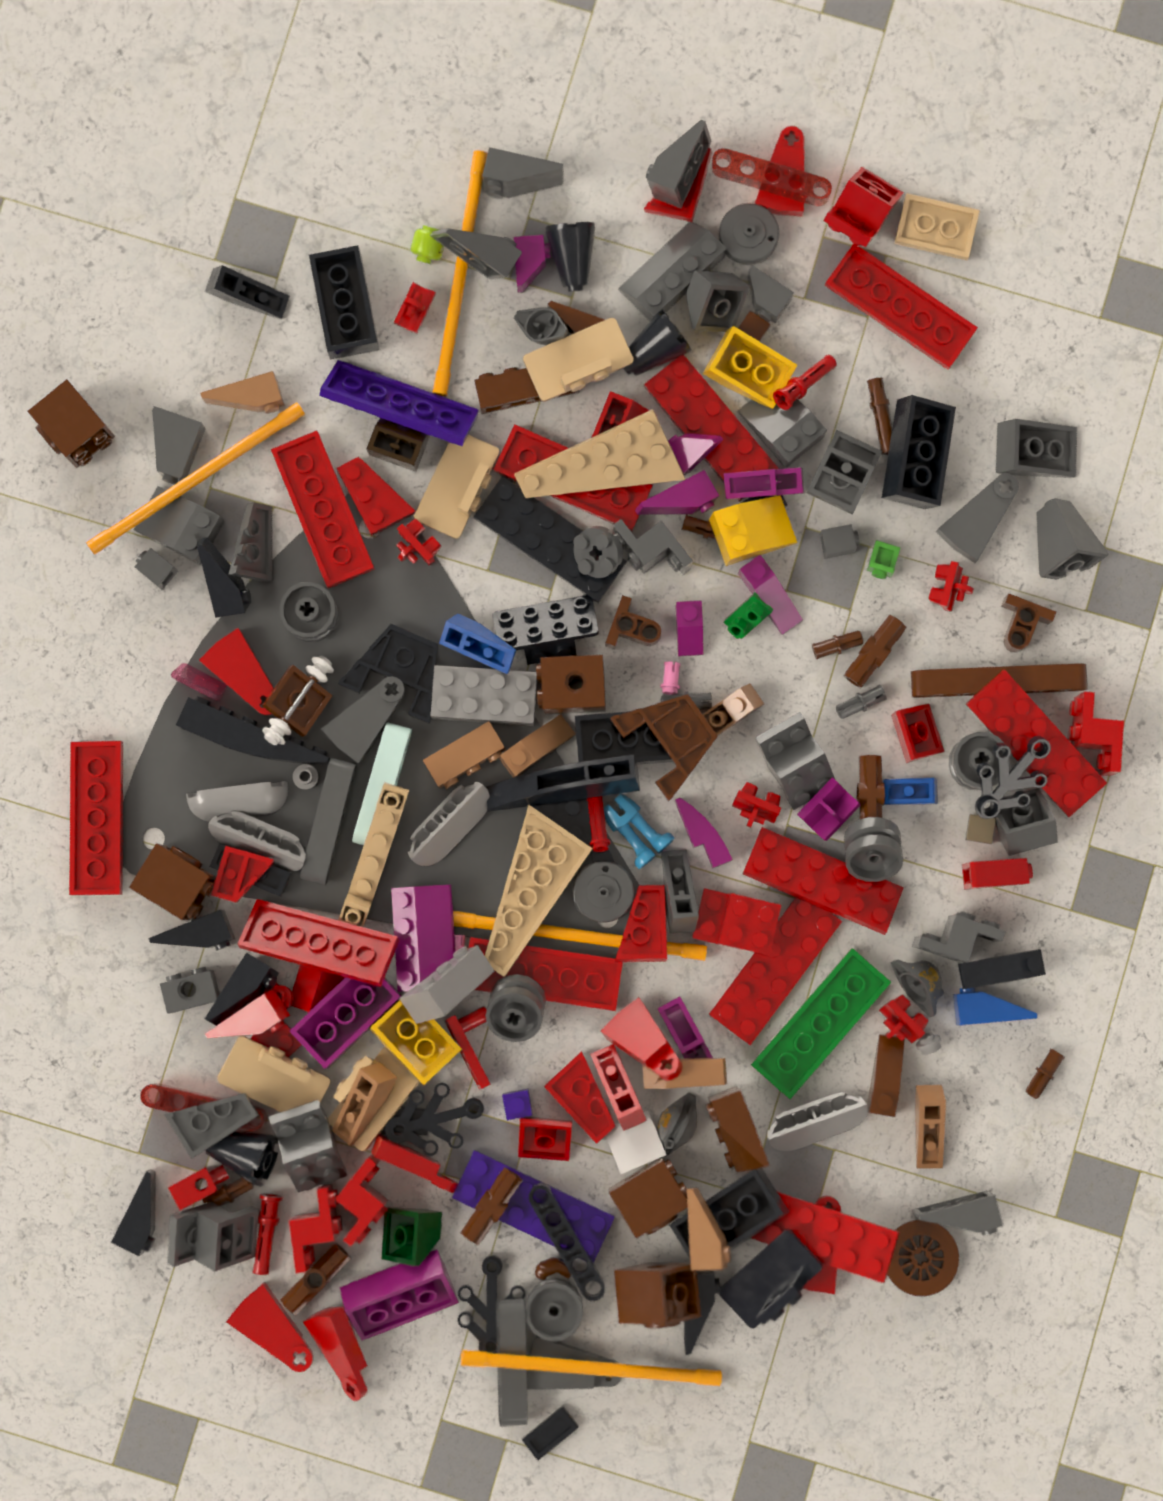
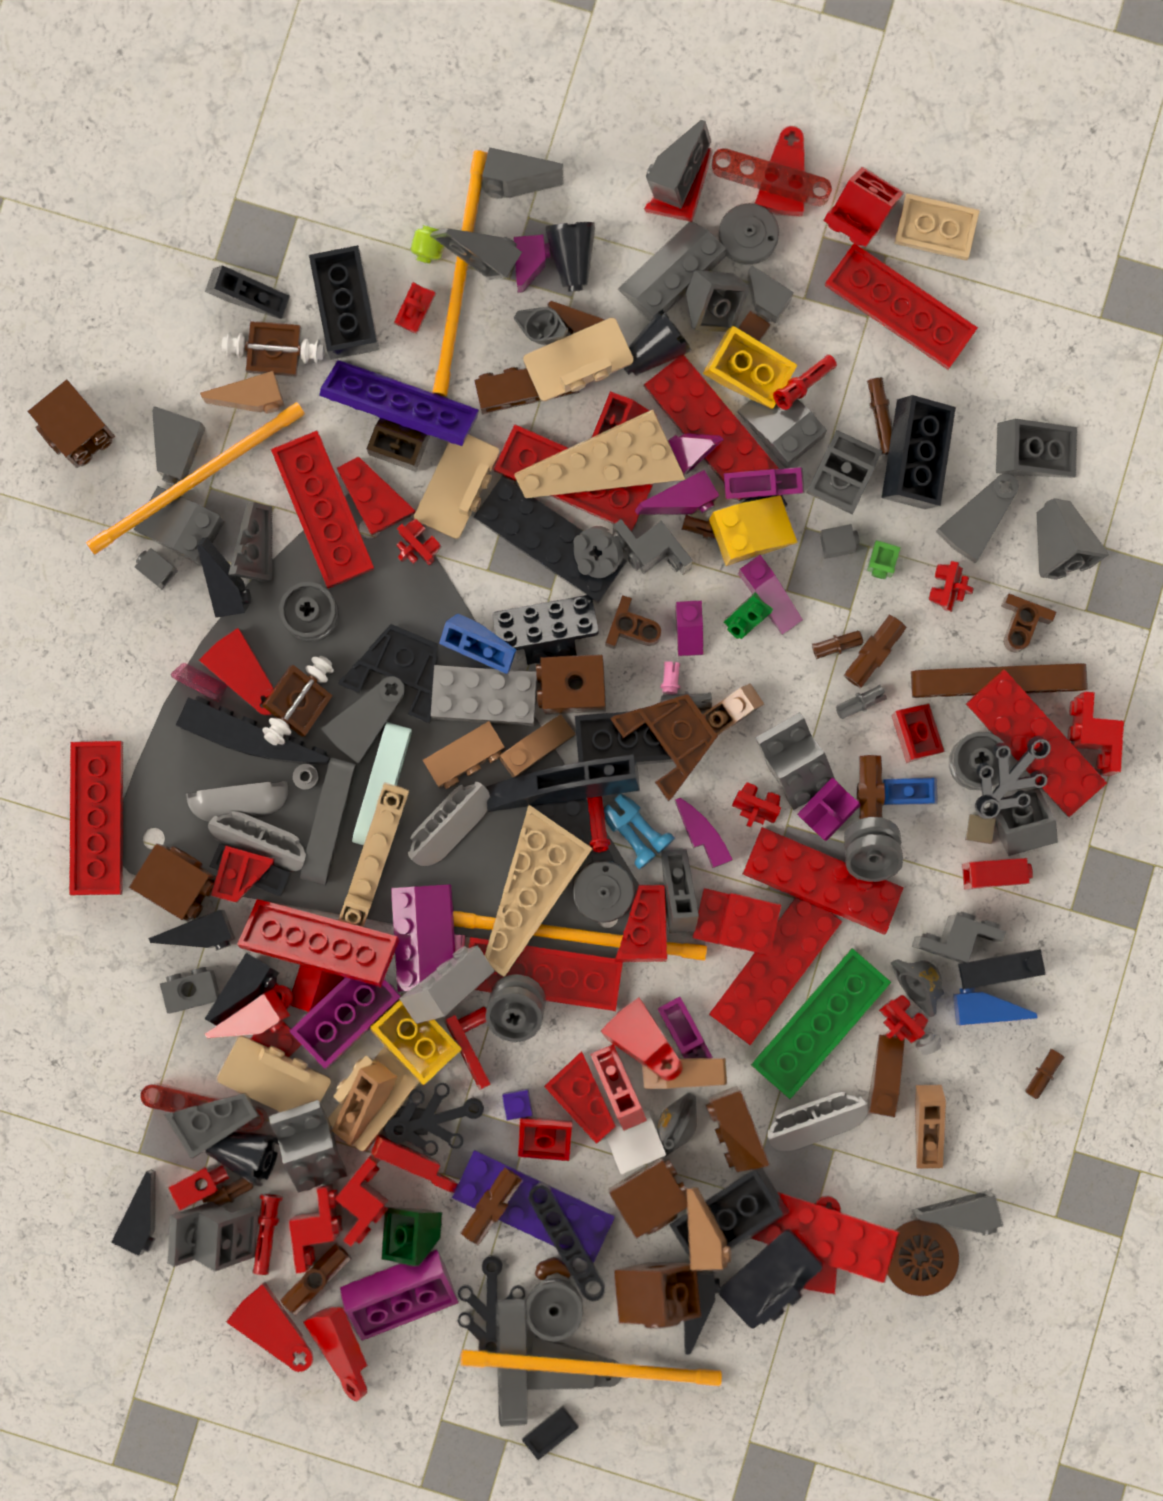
(273, 348): none -> reddish brown plate

